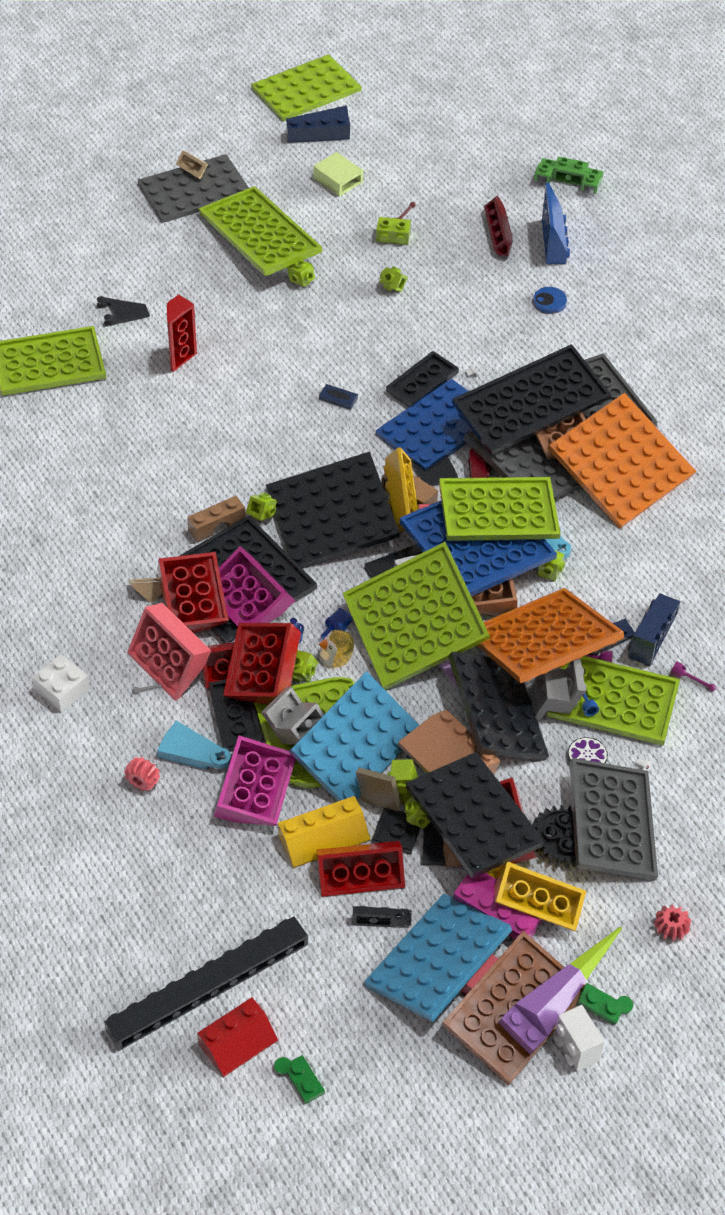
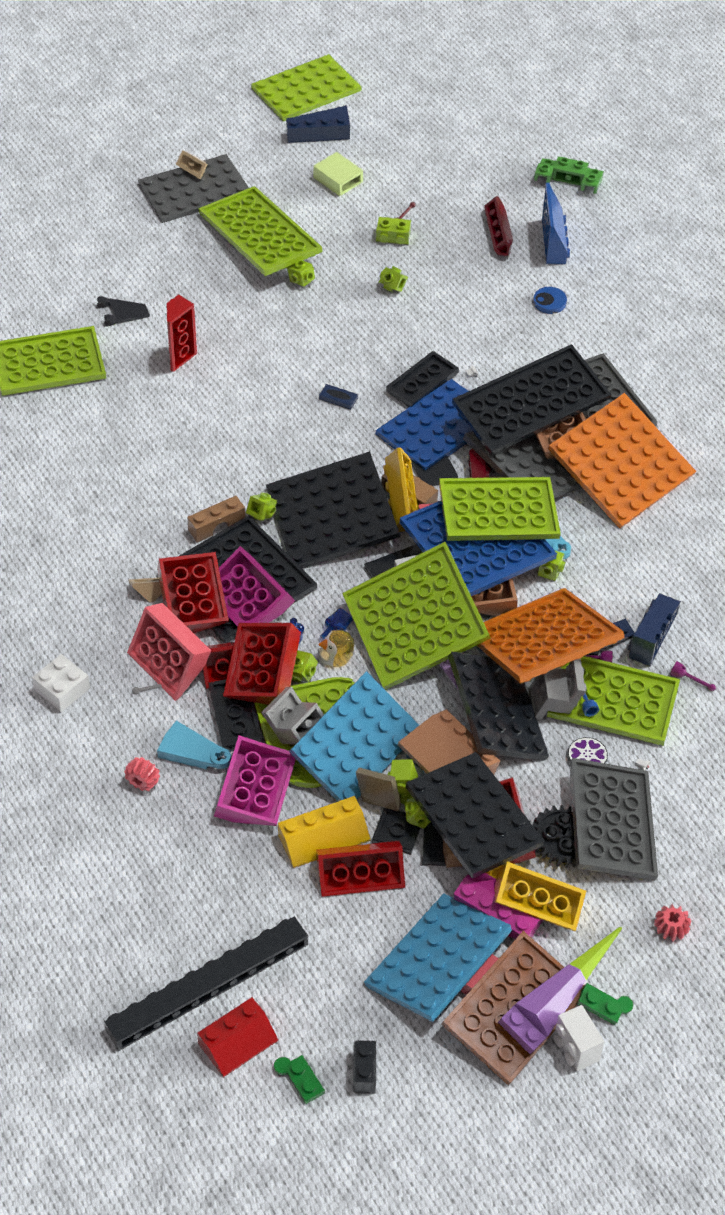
(364, 1067): none -> black brick
(380, 916): black hinge -> none

